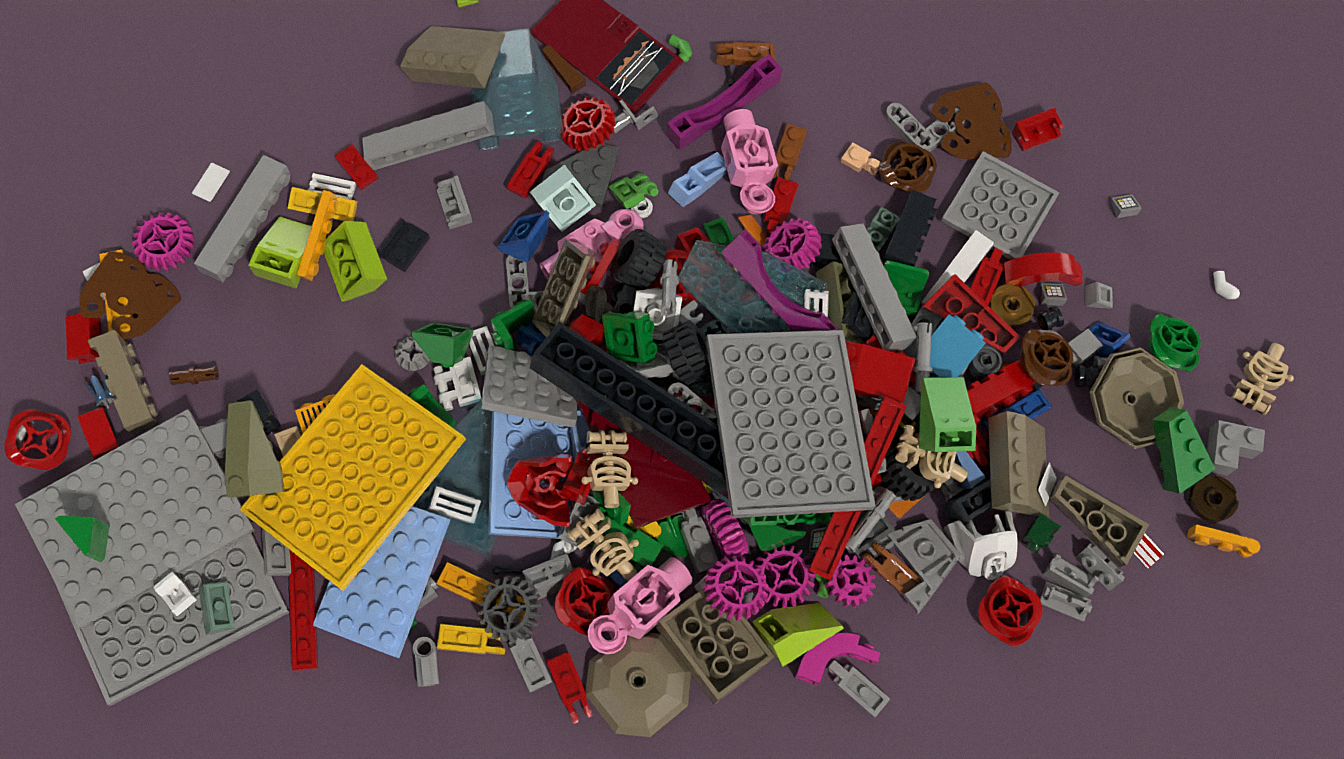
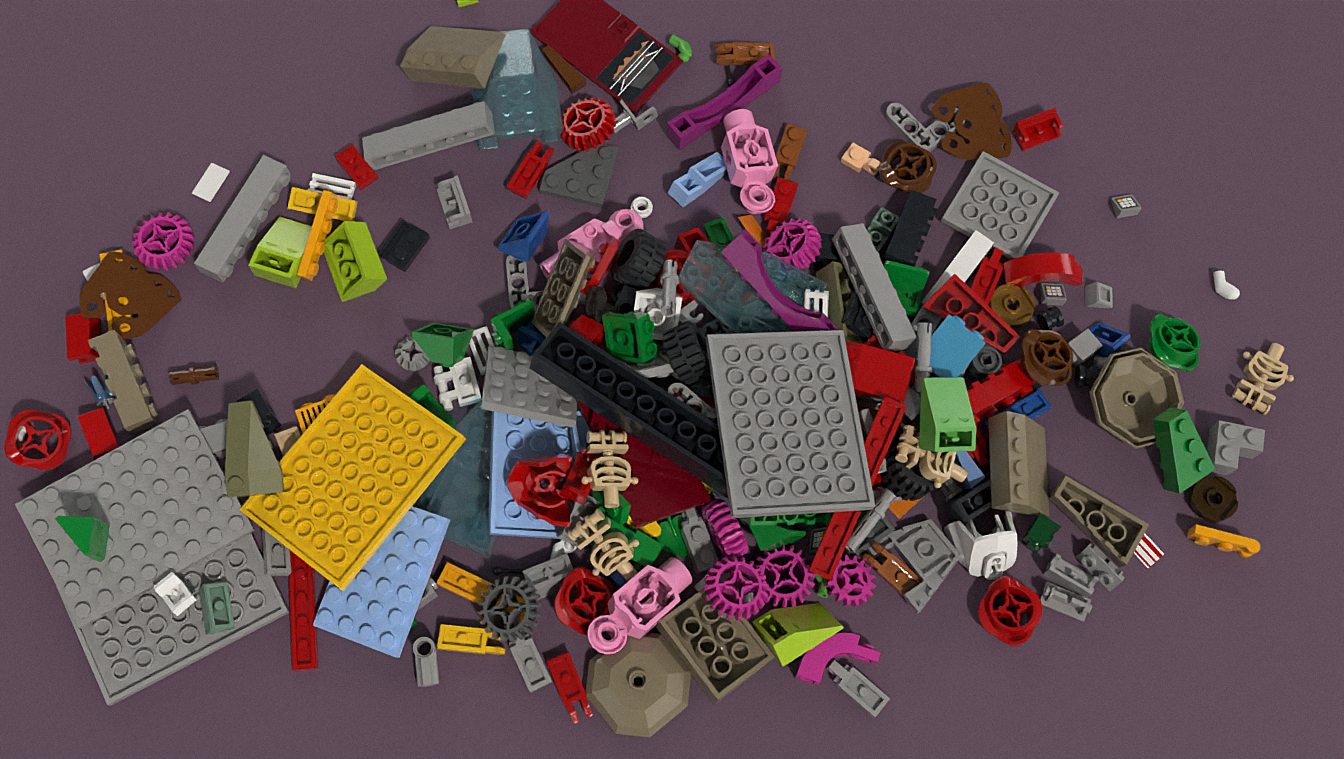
(435, 499): white tile -> none
(563, 198): light aqua slope -> none
(632, 191): bright green plate -> none
(1047, 484): white sticker -> none

